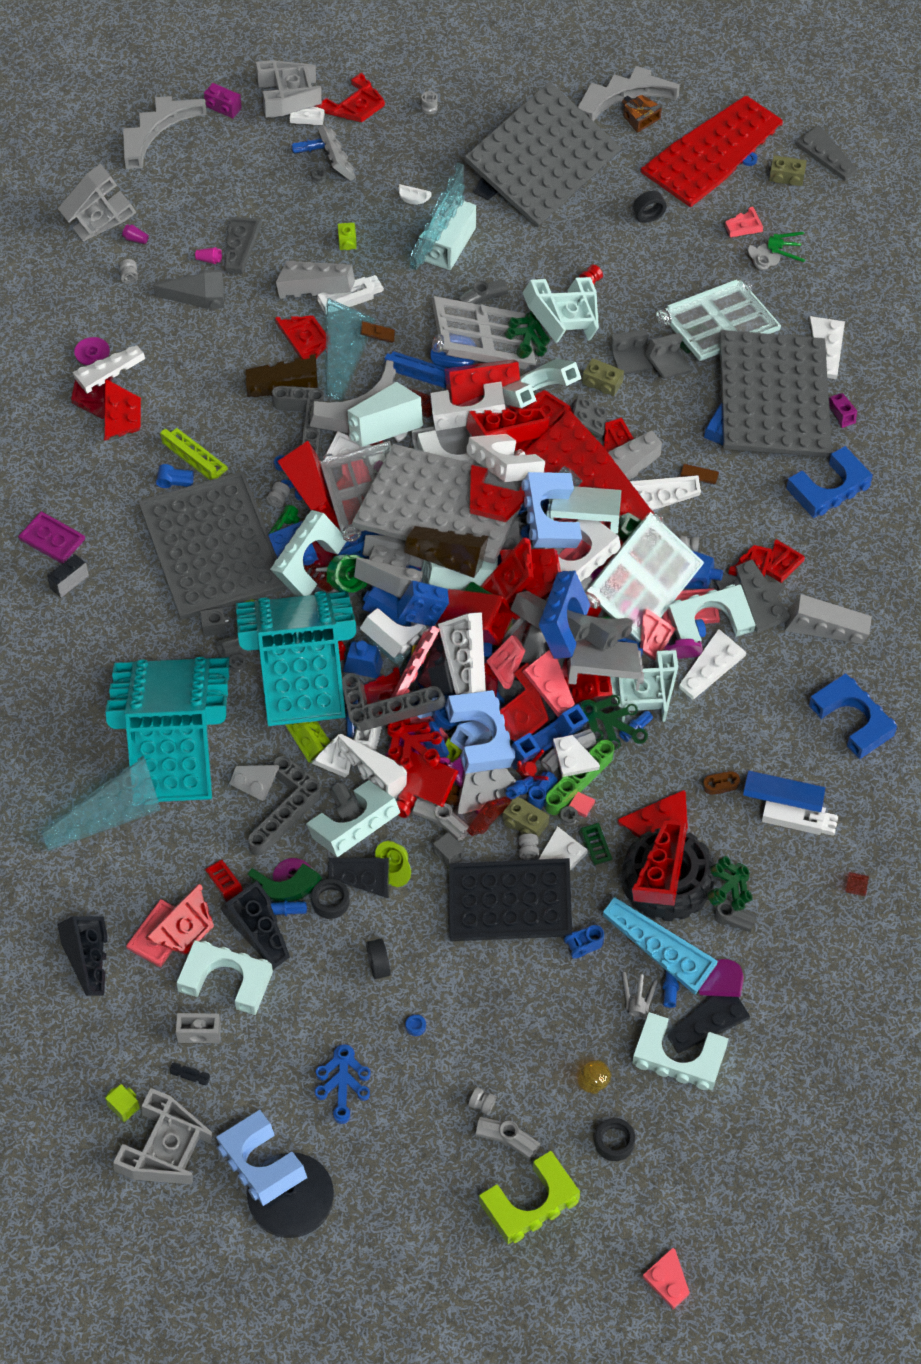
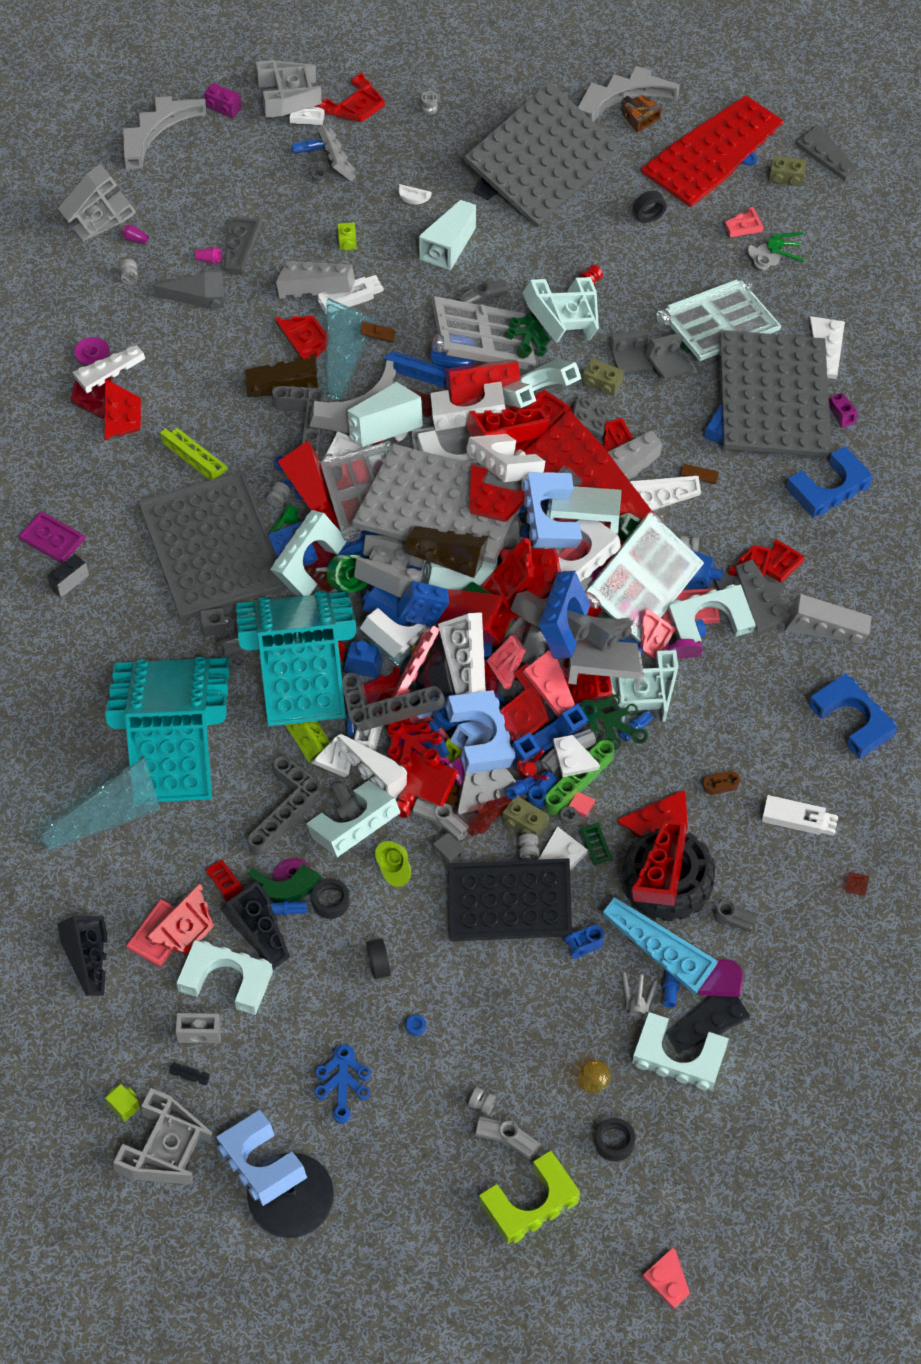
(169, 476): blue piece -> none
(254, 779): light grey wing -> none
(362, 873): black wing -> none
(443, 212): clear light blue wing -> none
(714, 661): white wing -> none
(740, 875): dark green plant -> none
(784, 791): blue tile -> none

